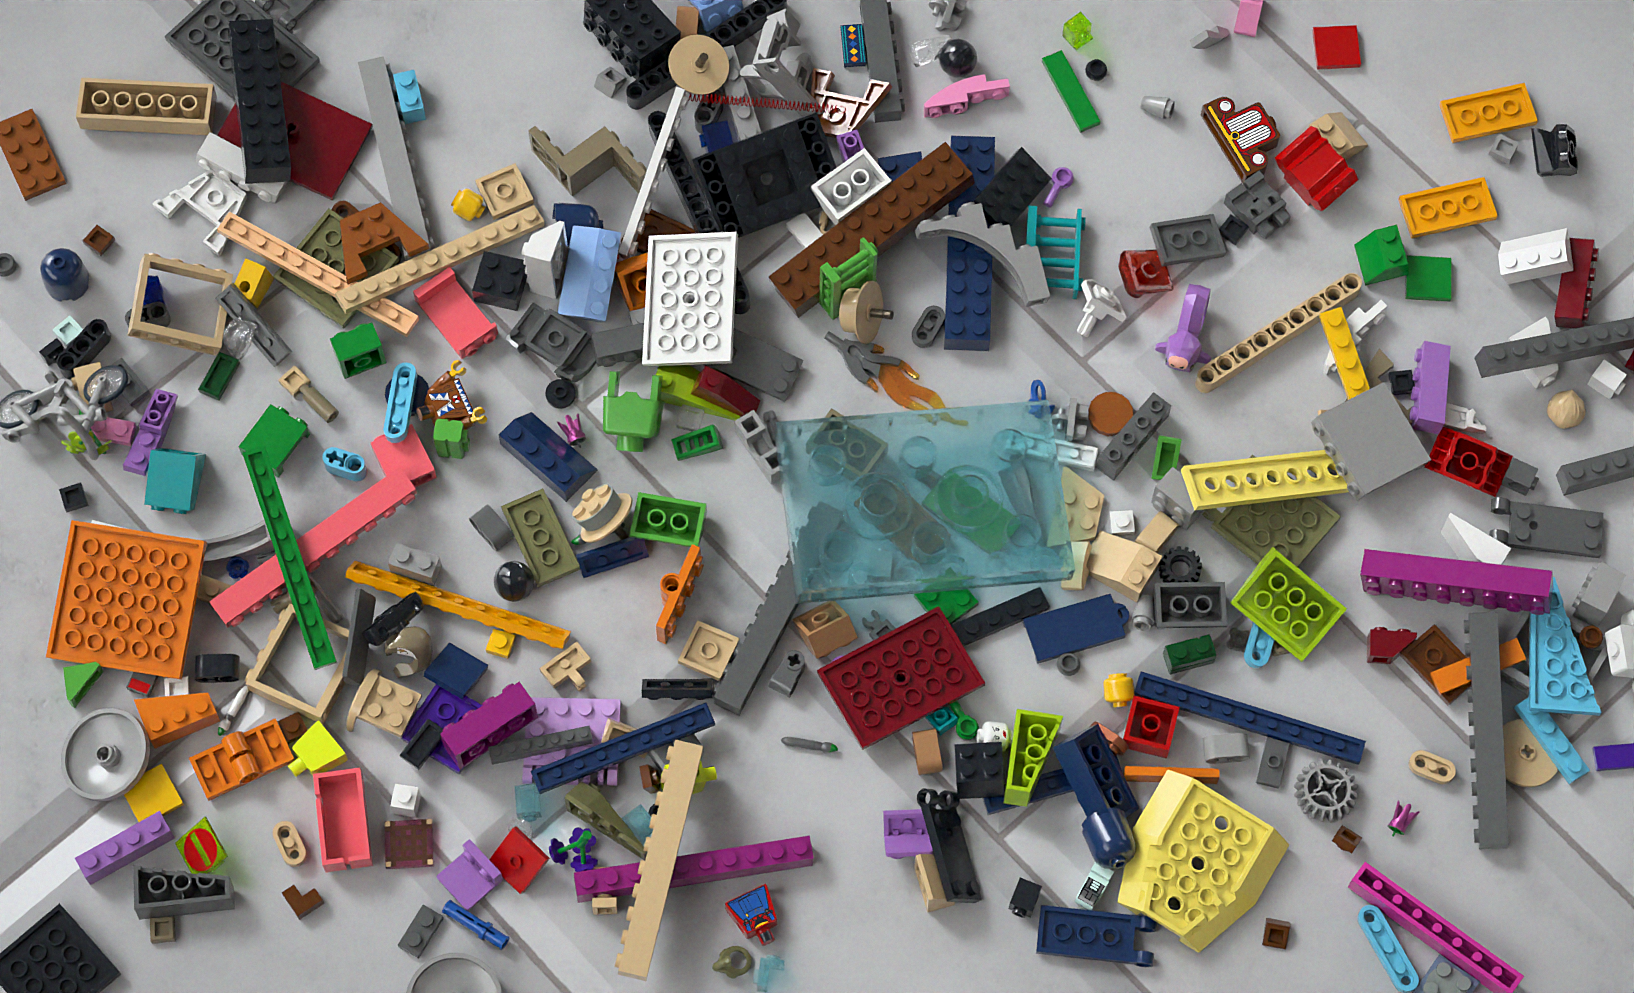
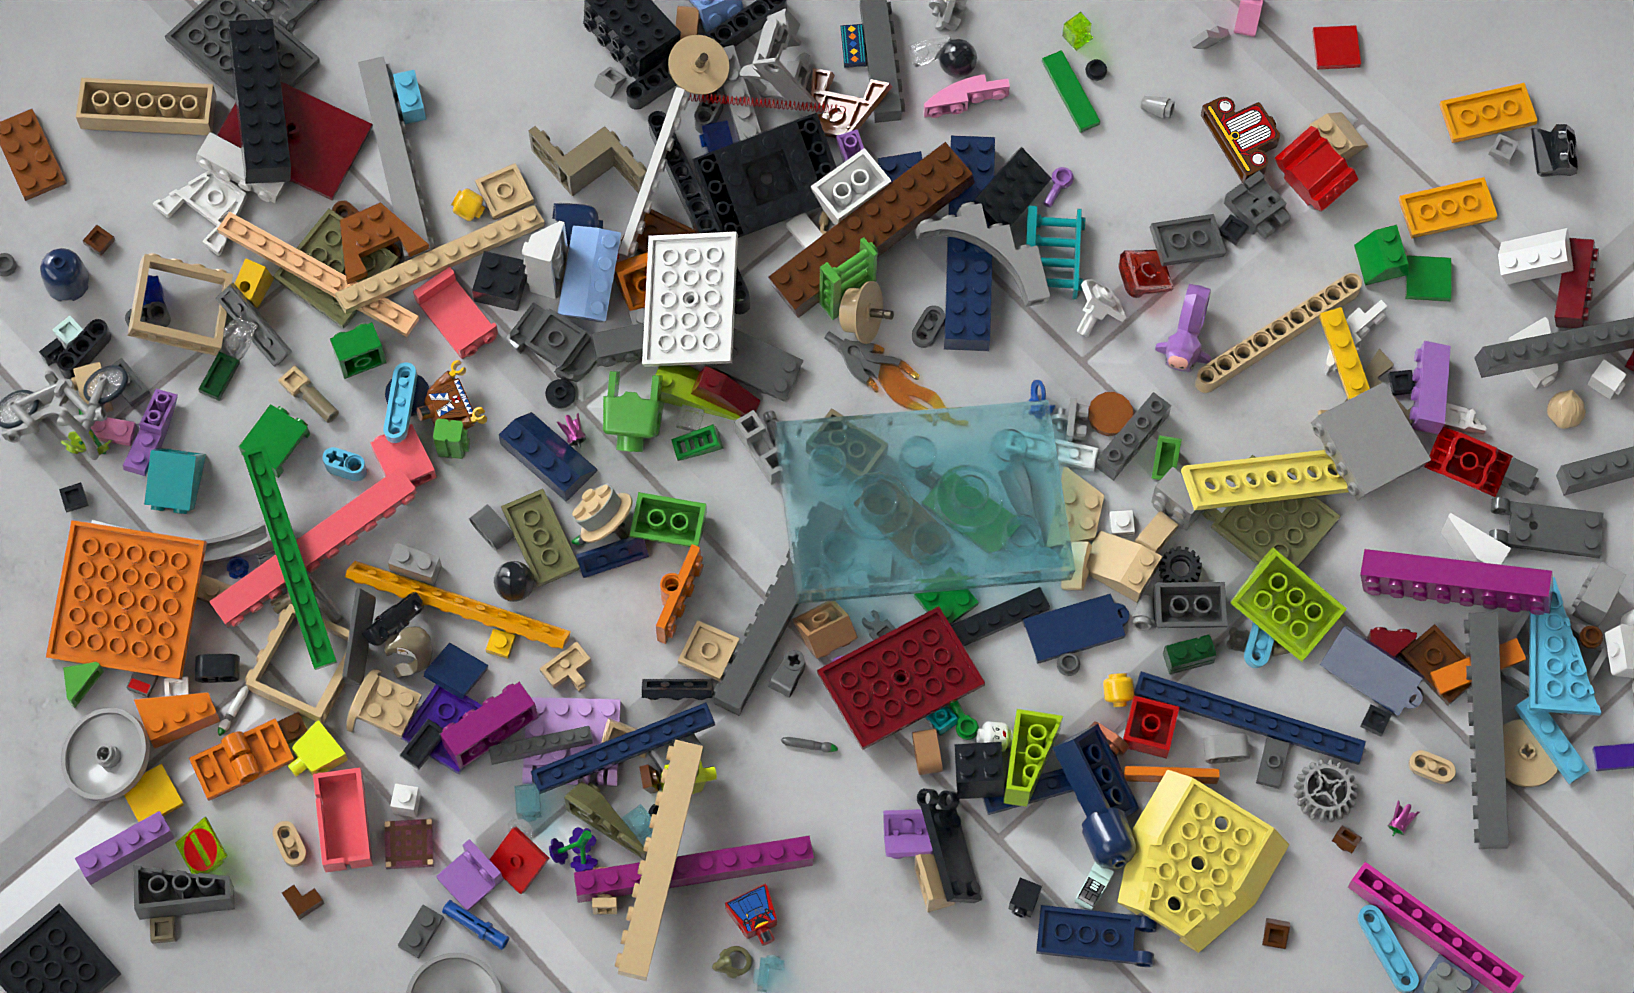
(1373, 671): none -> piece
(1375, 720): none -> black plate

